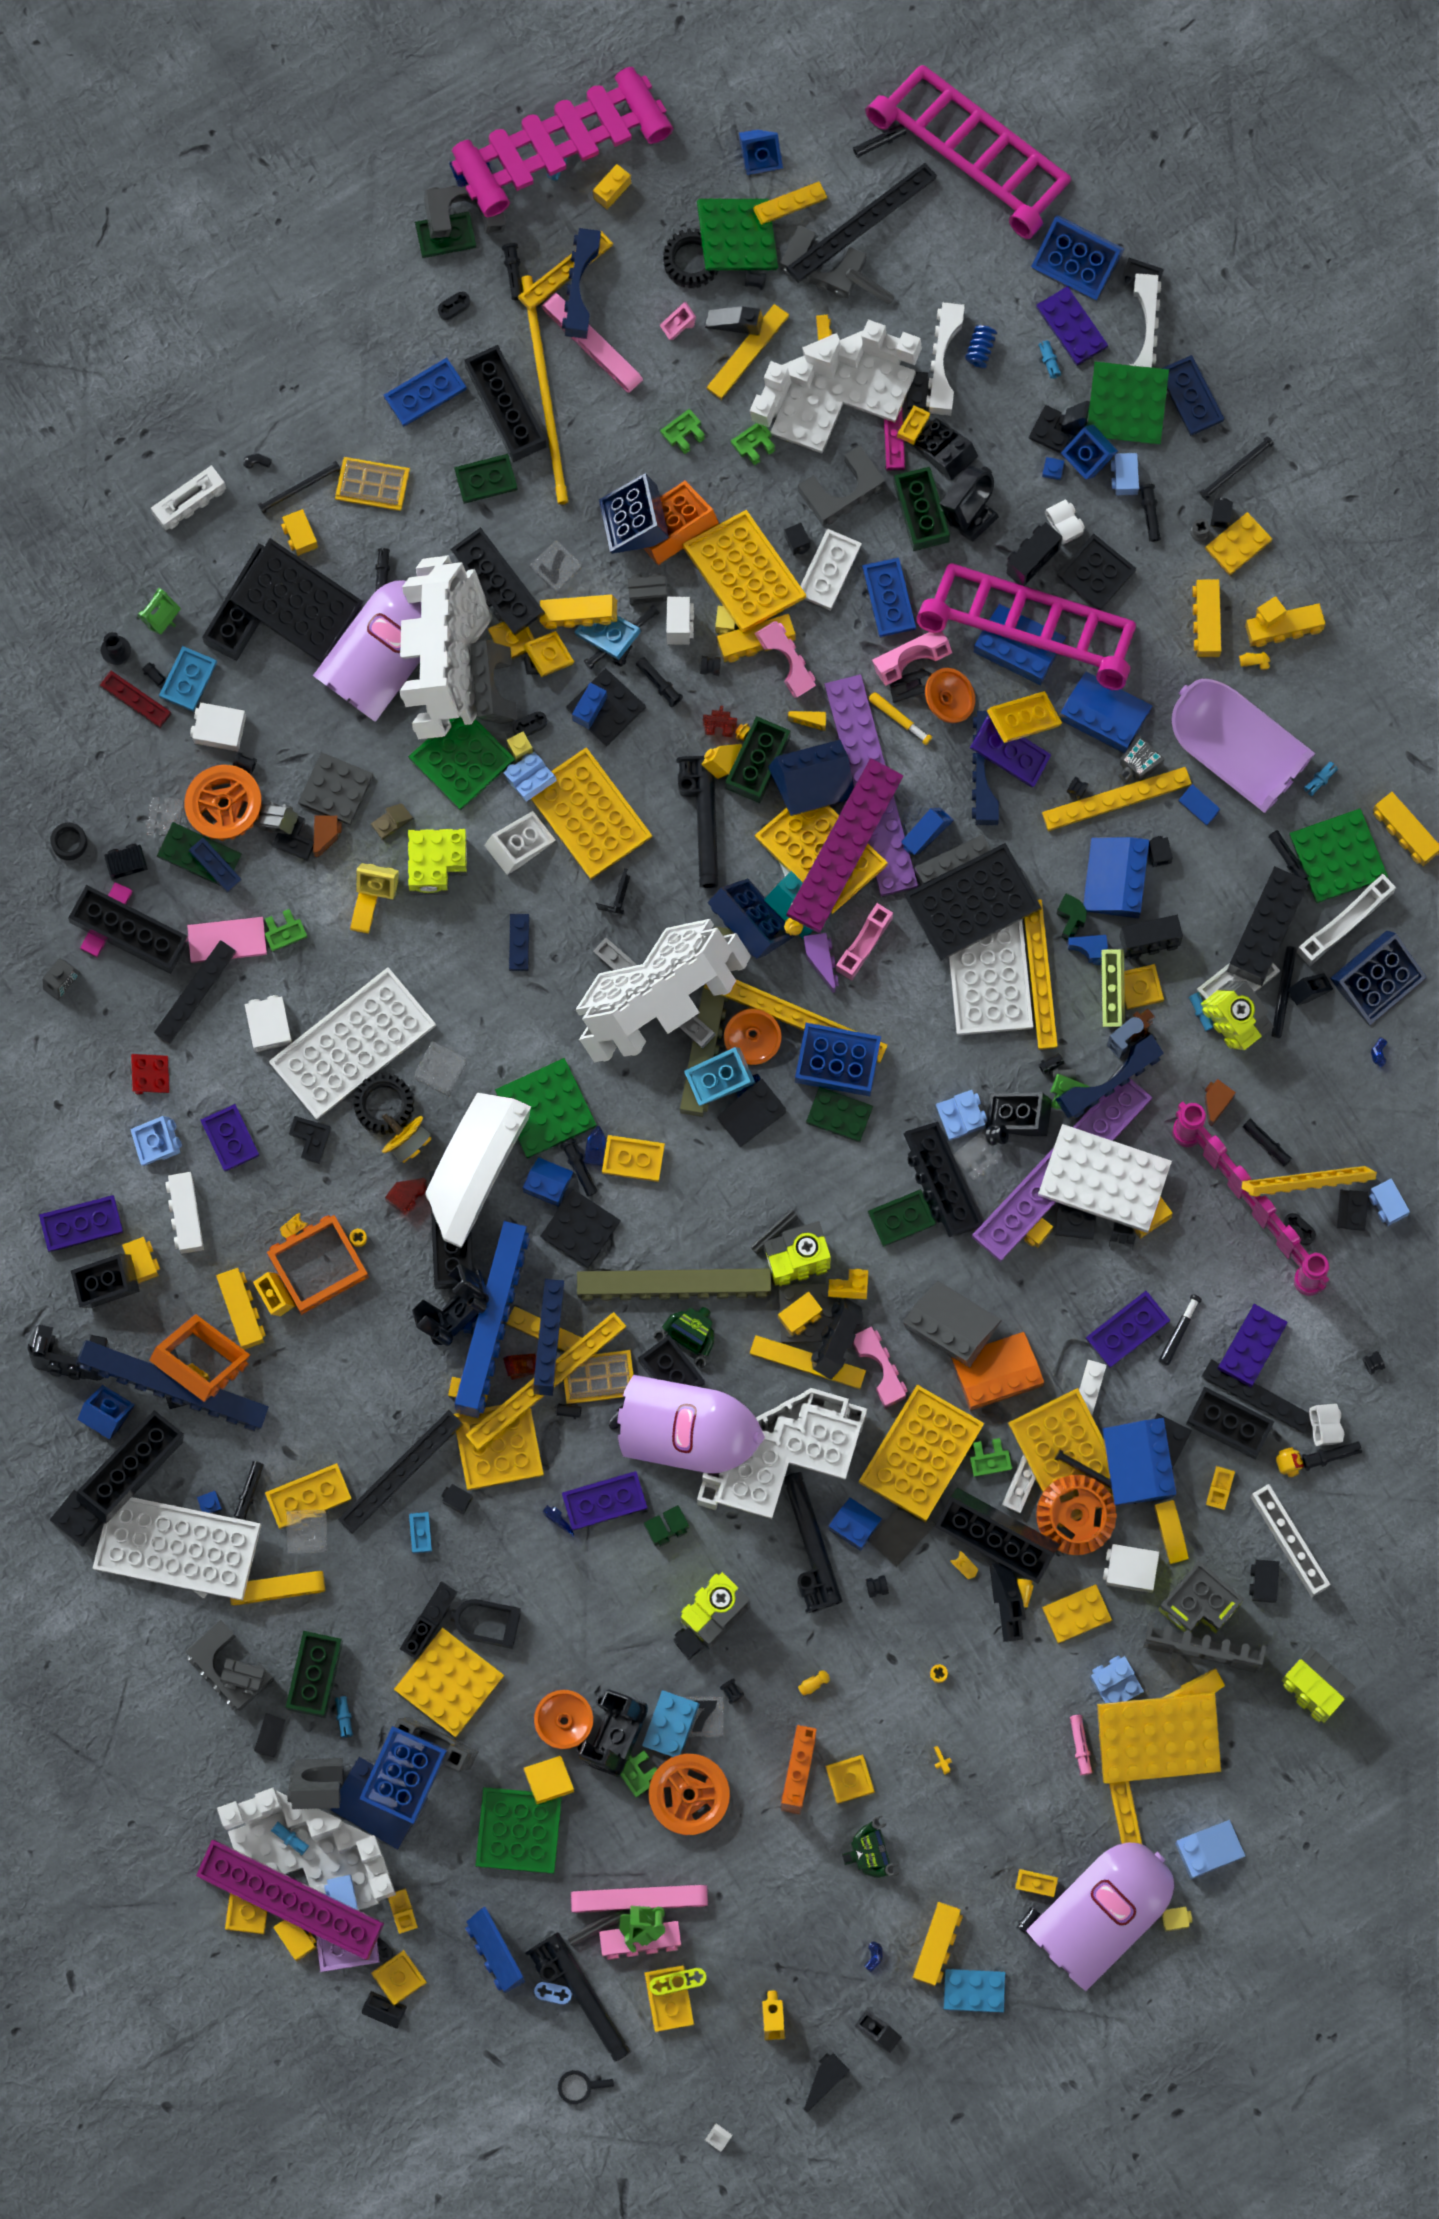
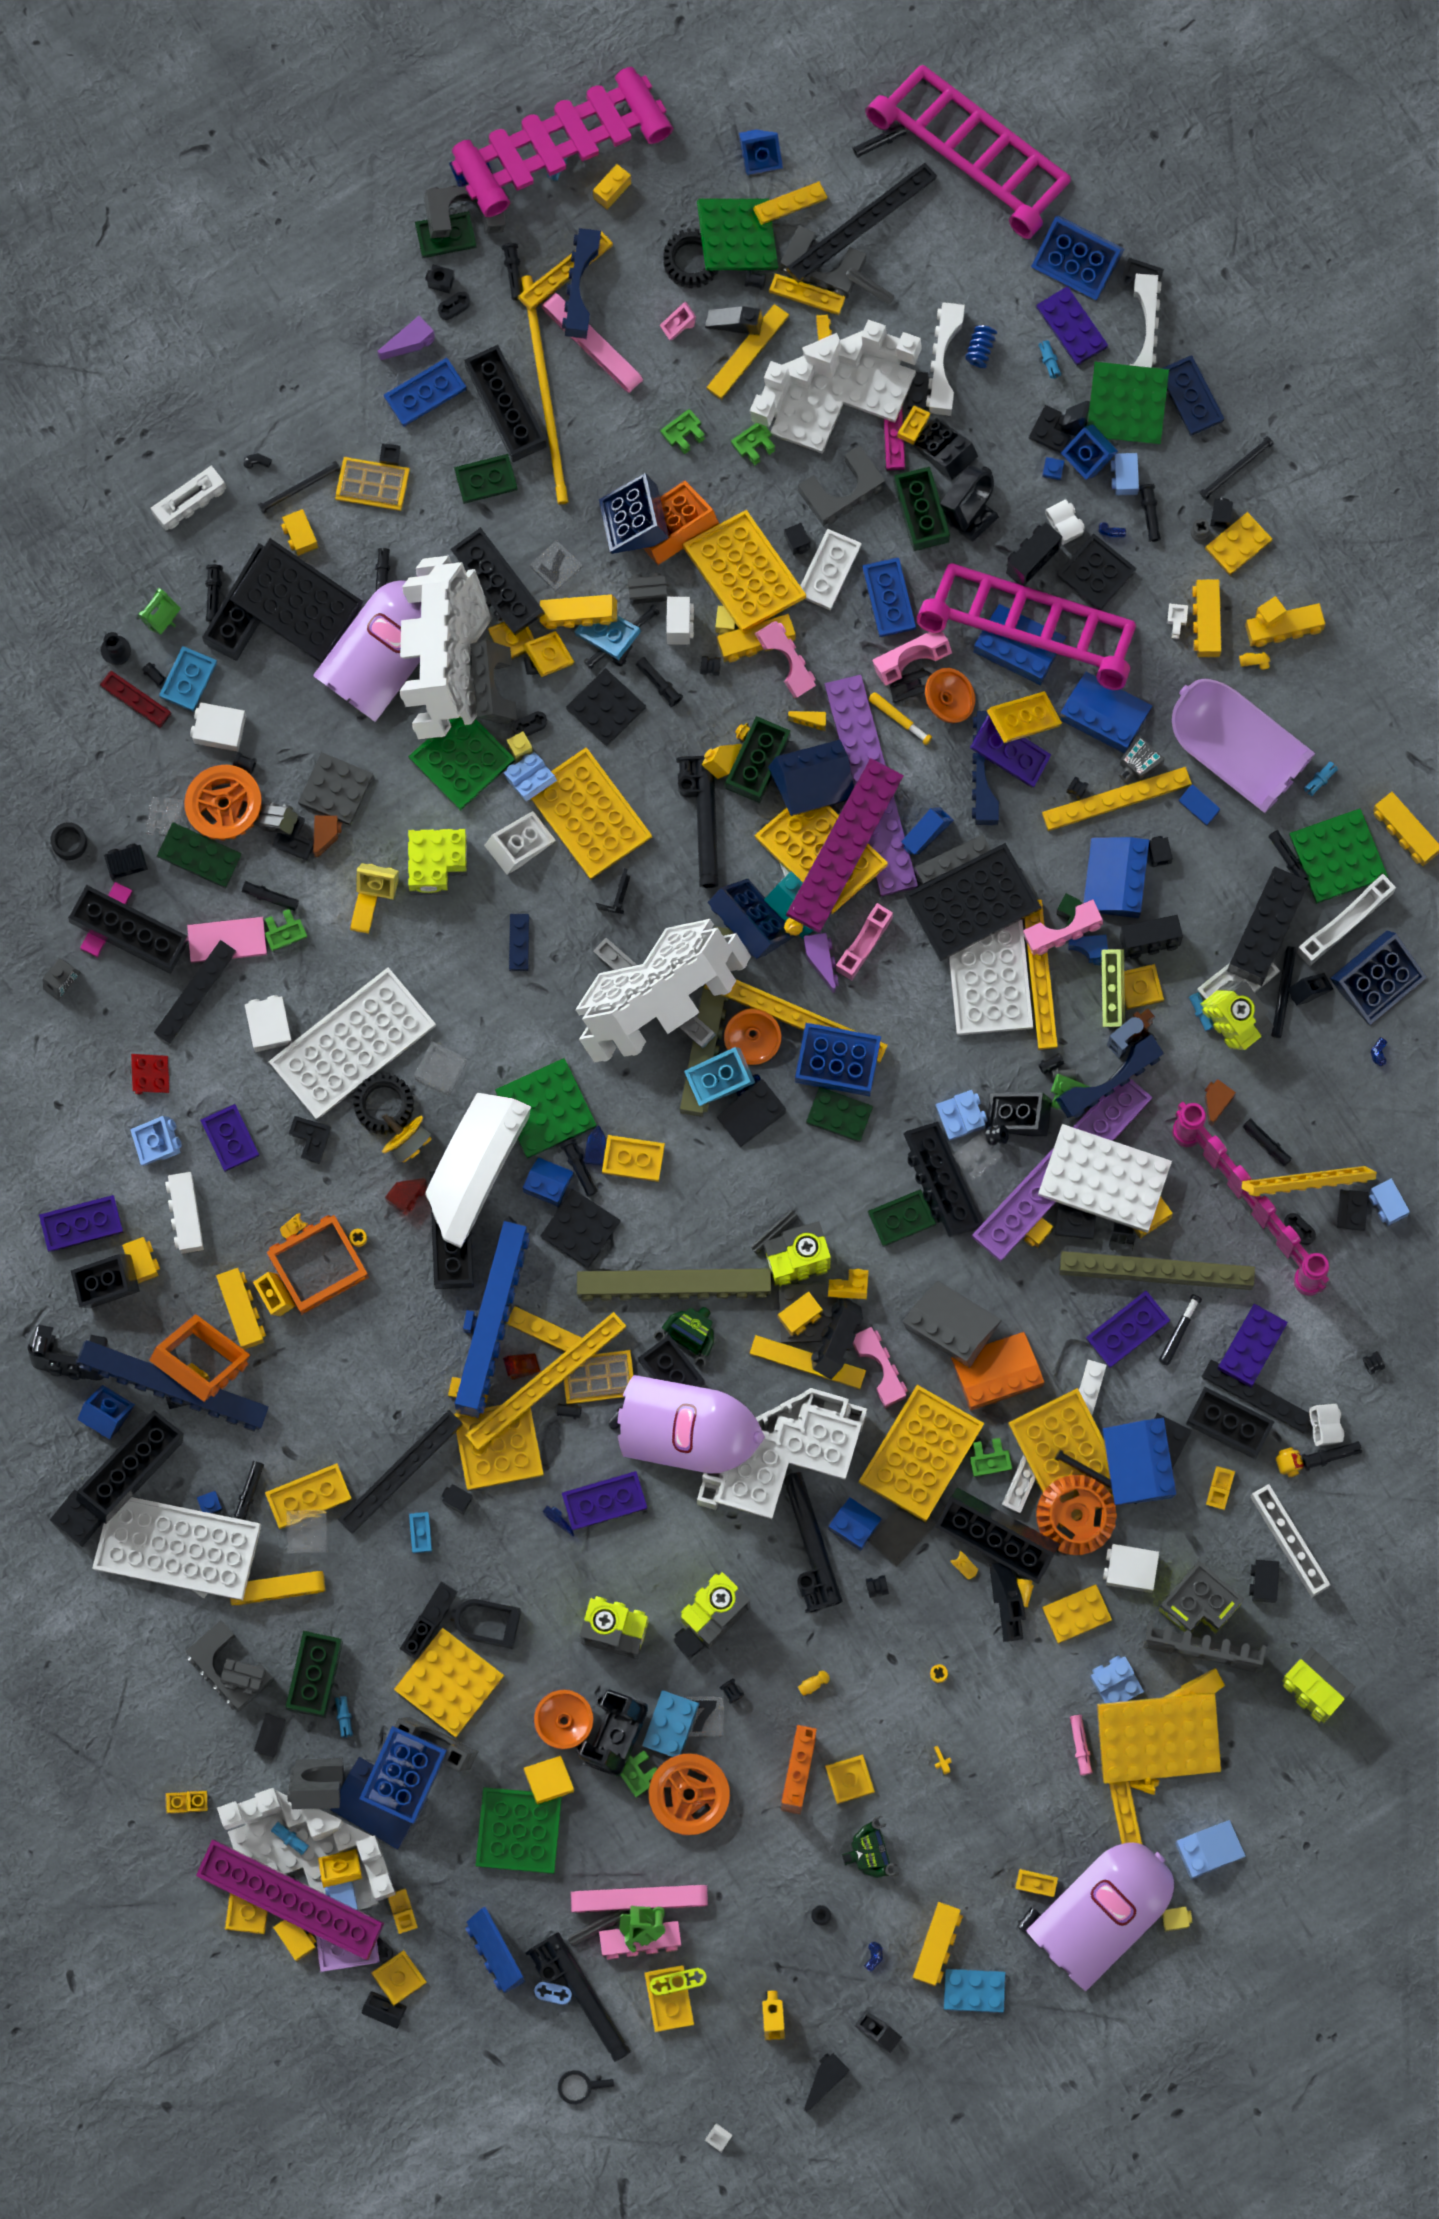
(186, 1802): none -> yellow slope
(213, 583): none -> black pin
(215, 865): dark blue plate -> none
(263, 893): none -> black pin
(340, 1868): none -> yellow tile
(390, 454): none -> black plate
(392, 820): dark tan slope -> none
(410, 339): none -> medium lavender slope
(443, 285): none -> black brick
(465, 1306): black container -> none
(548, 1337): dark blue arch -> none
(589, 706): blue brick -> none
(614, 1628): none -> piece
(675, 1521): dark green piece -> none
(719, 719): clear red hips -> none
(807, 294): none -> yellow plate
(825, 1910): none -> black plate
(1042, 938): none -> bright pink arch
(1111, 532): none -> clear blue arm
(1147, 1785): none -> yellow piece
(1157, 1270): none -> olive brick
(1171, 1531): yellow slope -> none
(1177, 616): none -> white plate

